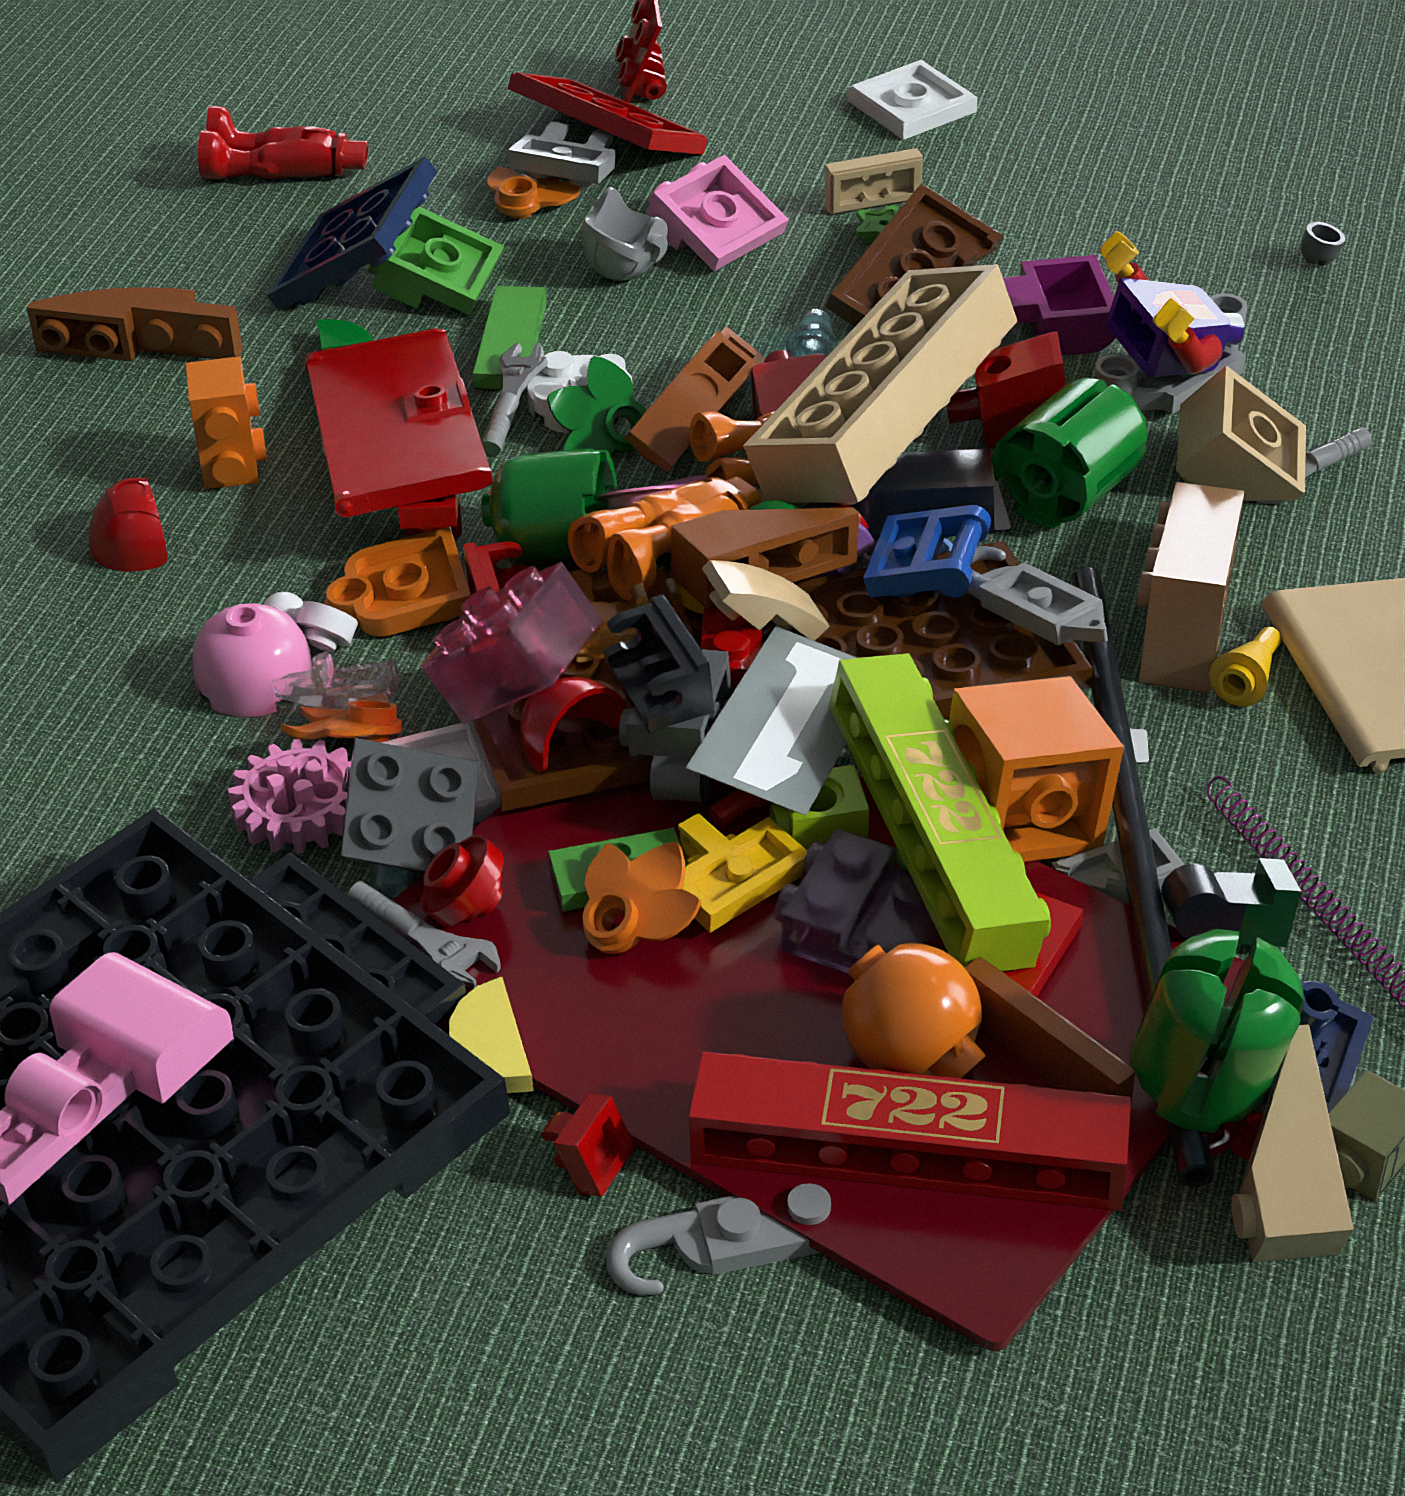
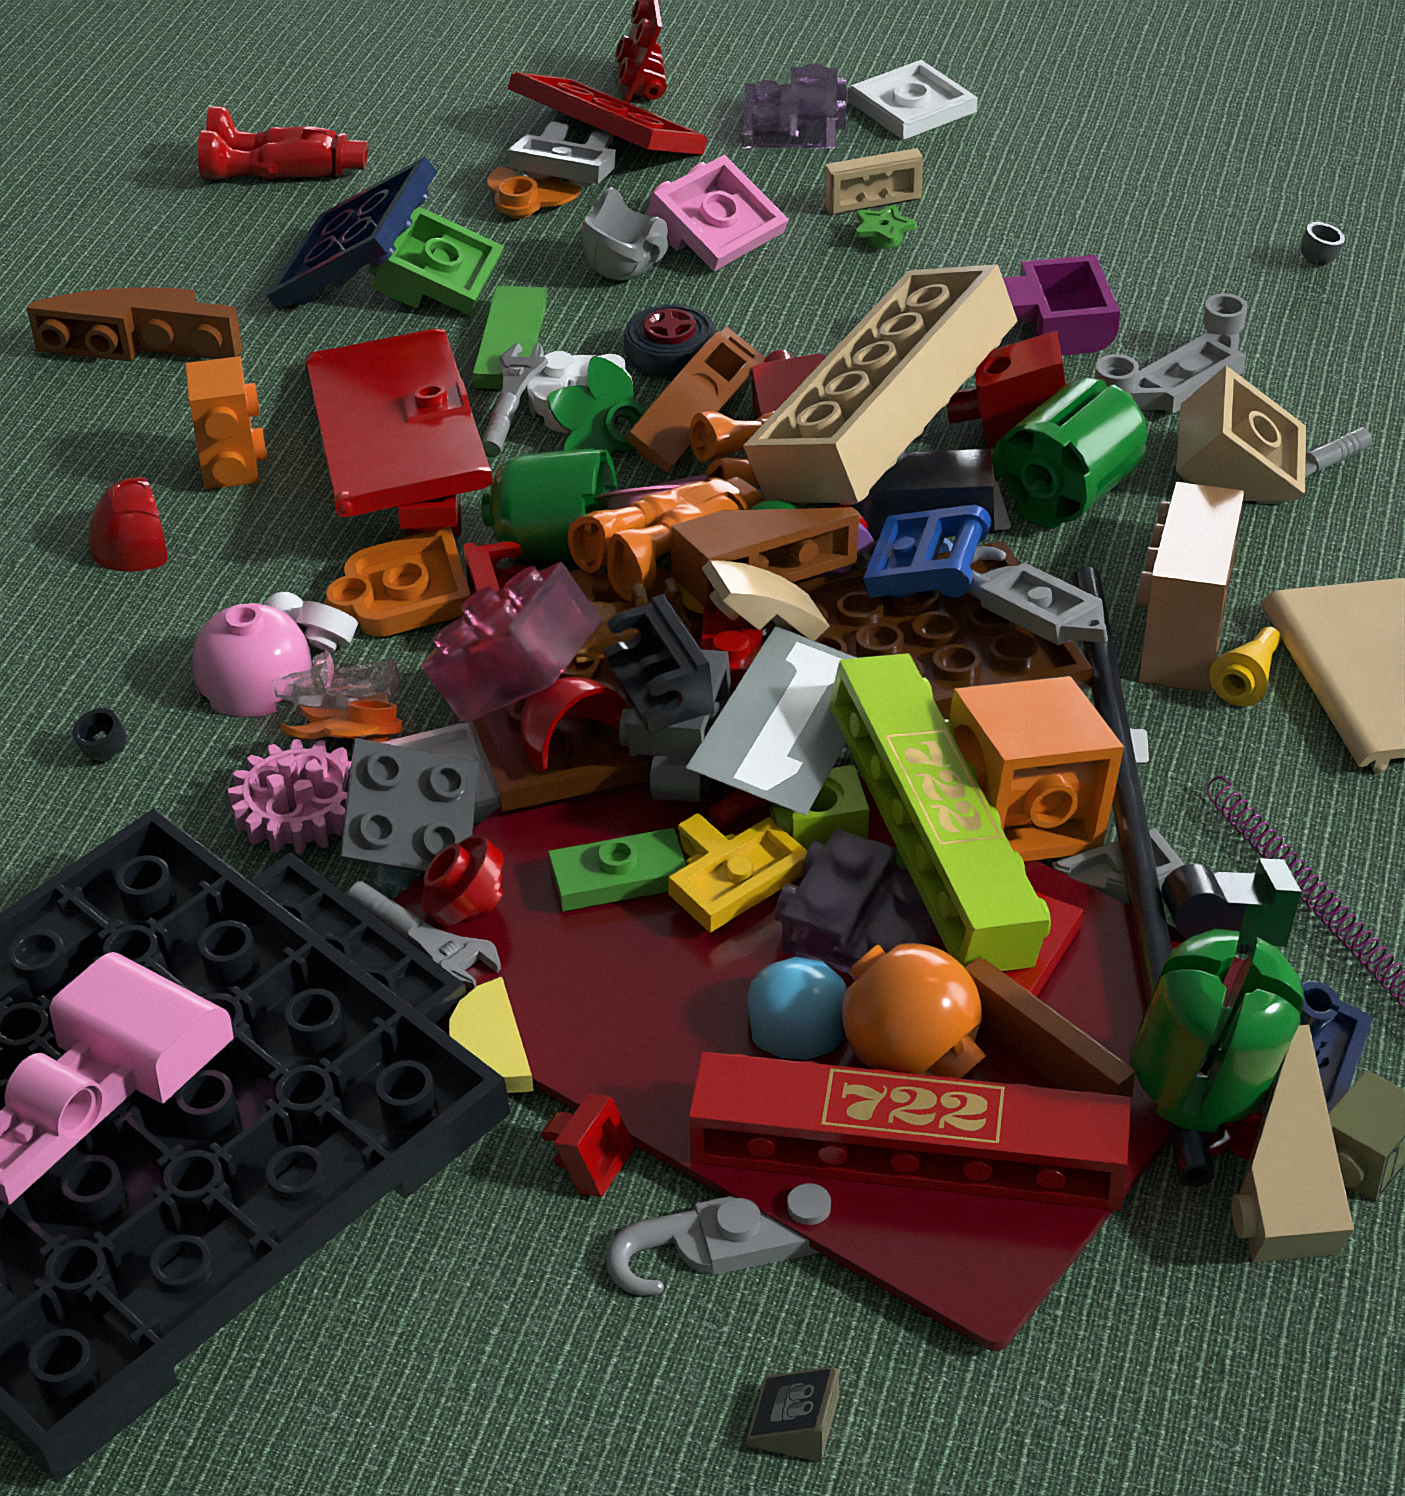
(90, 725): none -> black hinge
(340, 333): green tile -> none
(642, 891): orange plate -> none
(666, 338): none -> black wheel
(795, 113): none -> clear purple plate
(795, 1413): none -> slope
(796, 1008): none -> medium azure hair
(812, 335): clear light blue cone -> none
(921, 235): reddish brown wing -> none
(1163, 323): torso -> none

